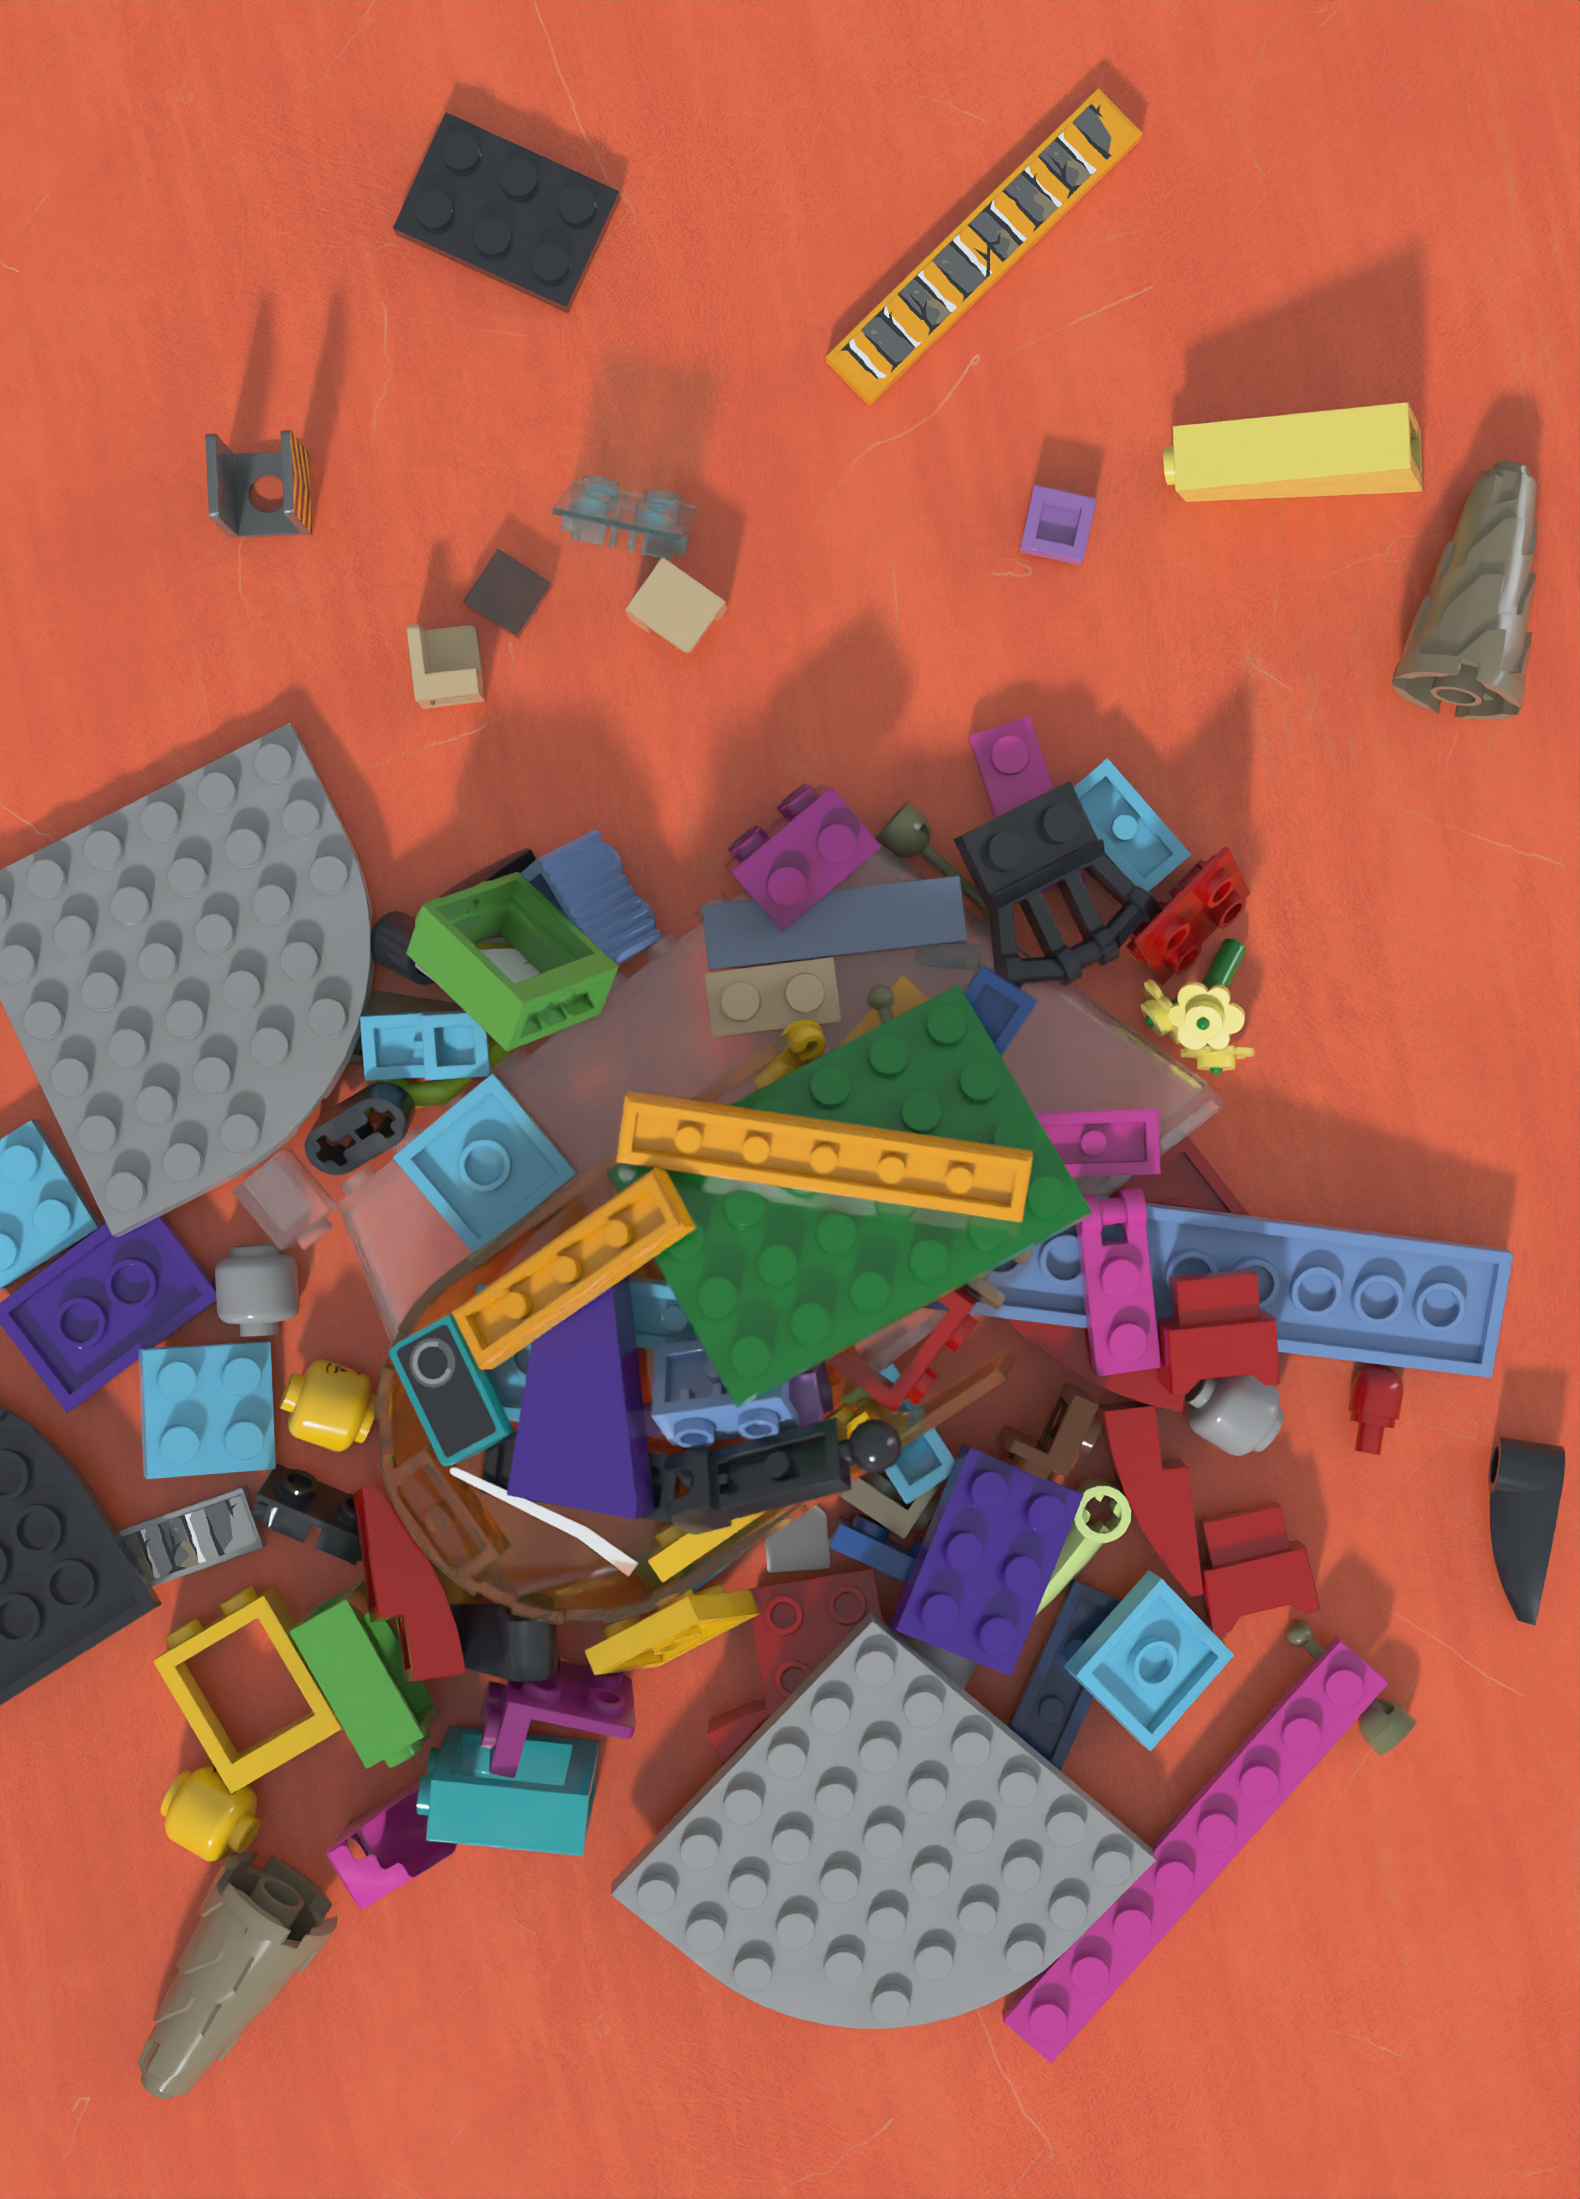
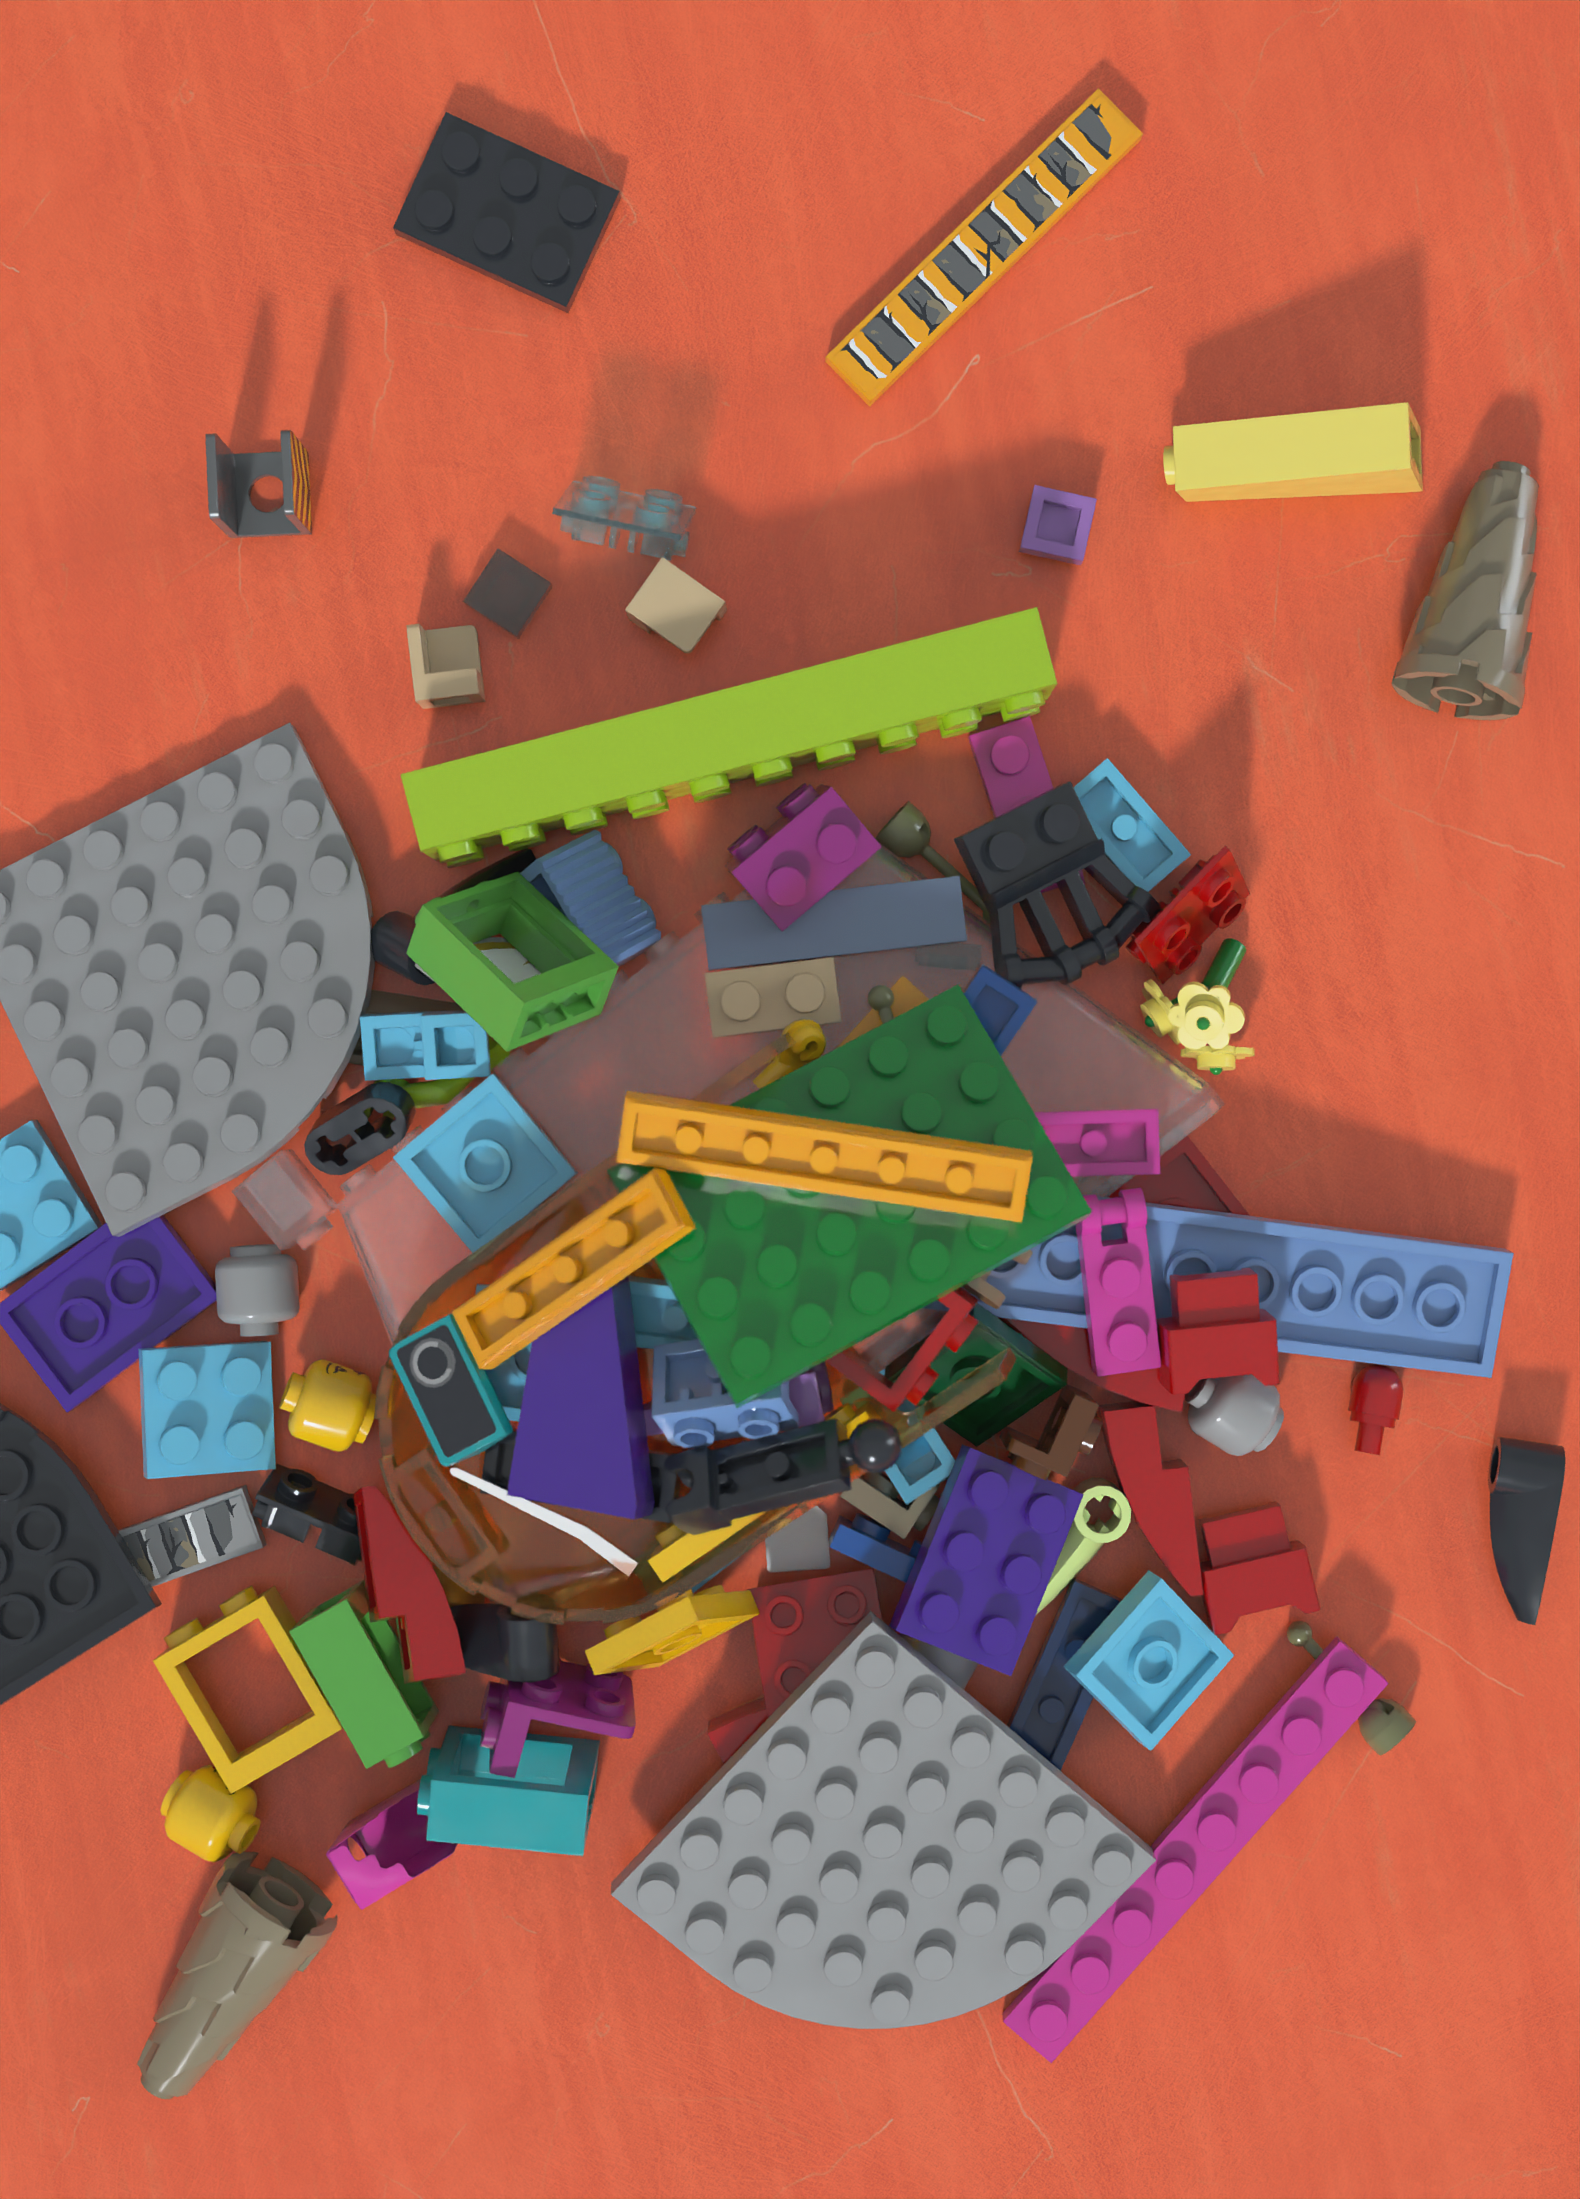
(731, 736): none -> lime brick
(1029, 1383): none -> dark green plate

